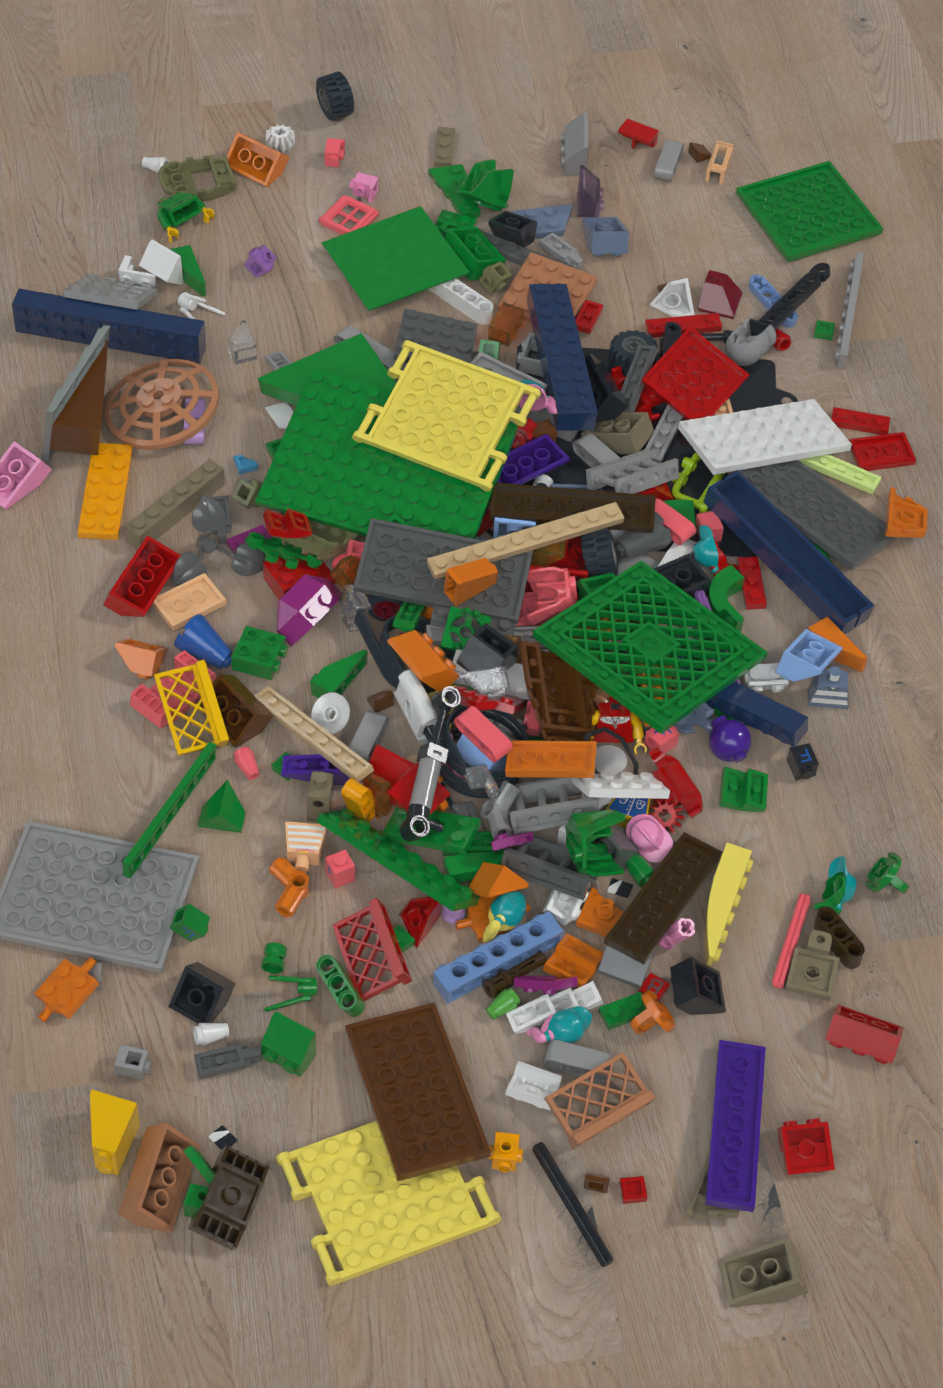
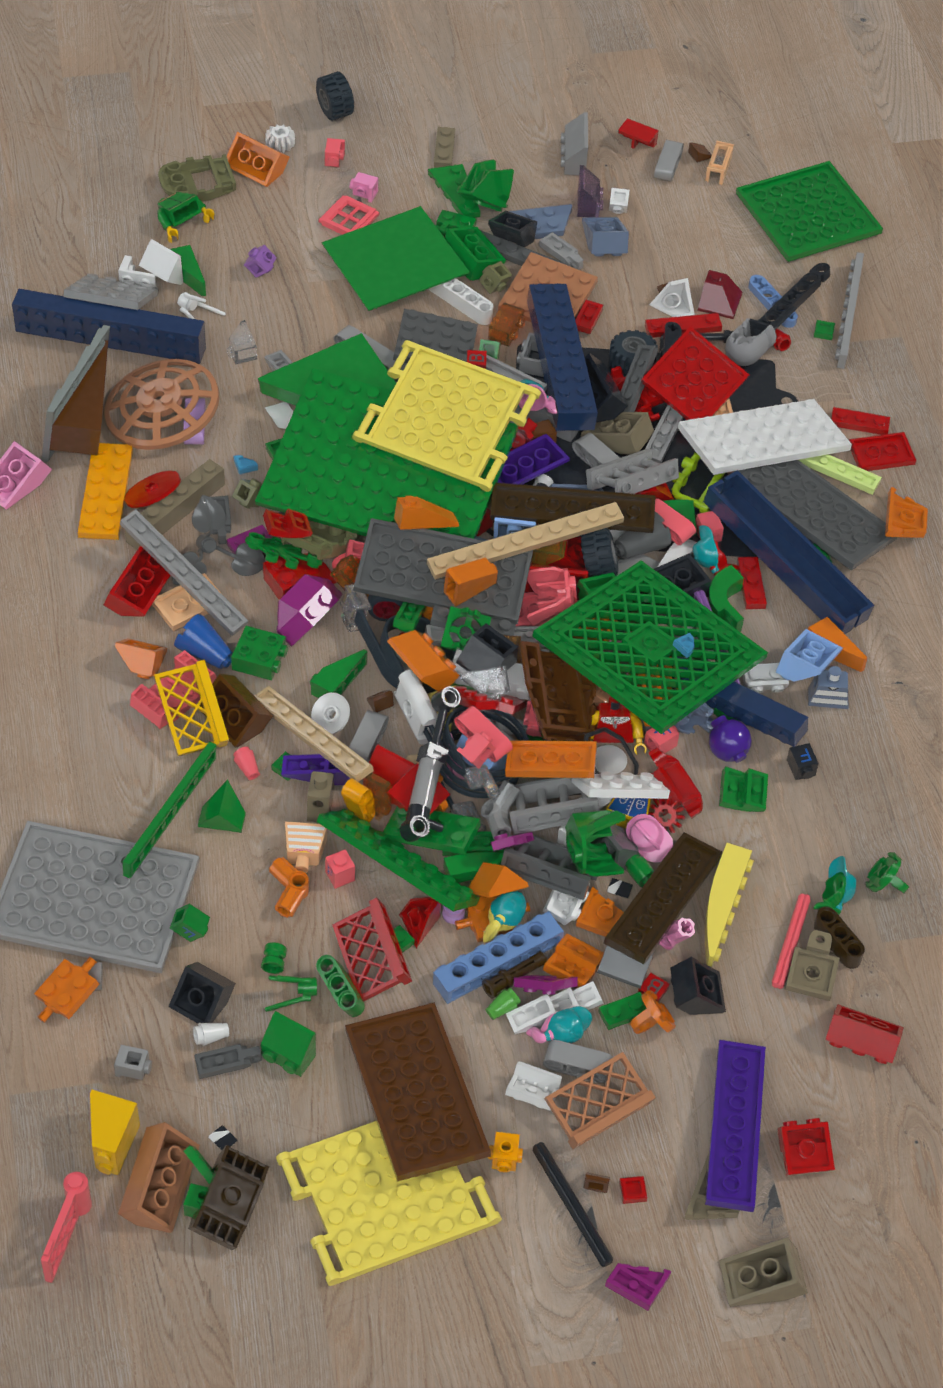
(76, 1204): none -> coral piece
(152, 489): none -> red piece
(154, 163): white cone -> none
(184, 572): none -> light grey plate
(419, 514): none -> orange slope
(477, 358): none -> red tile
(477, 749): none -> coral brick
(619, 200): none -> white bracket
(637, 1283): none -> magenta wing
(684, 644): none -> dark azure tile

